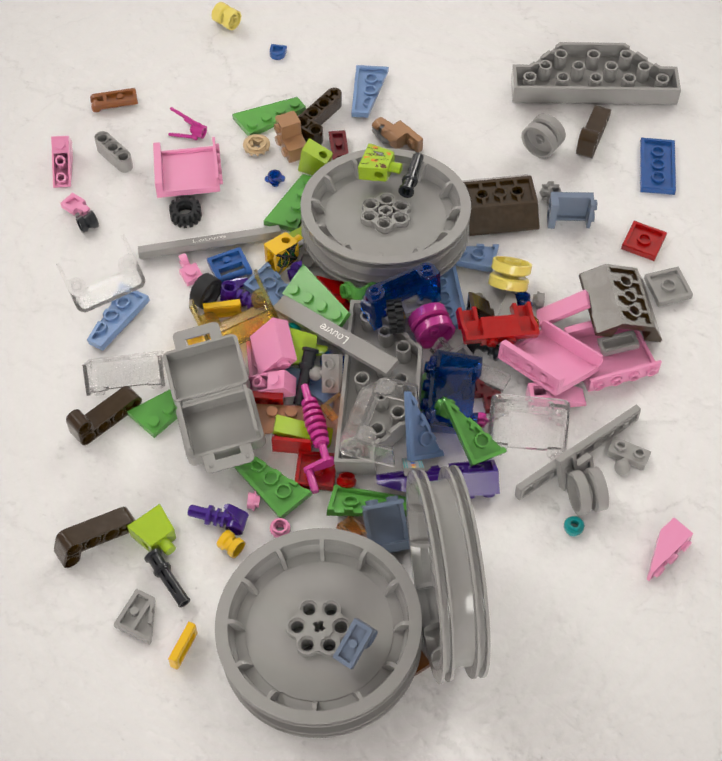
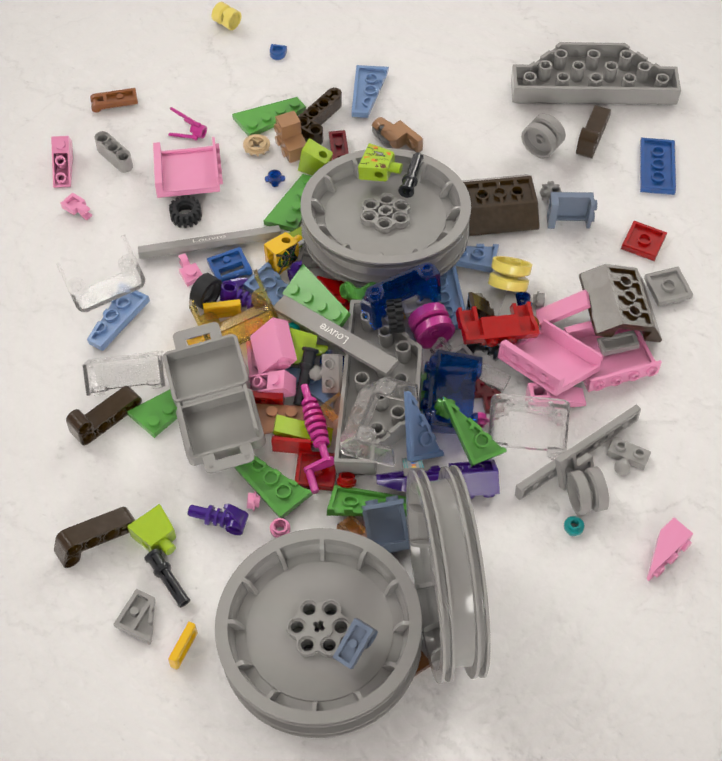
(87, 221): black wheel -> none
(230, 543): yellow wheel -> none

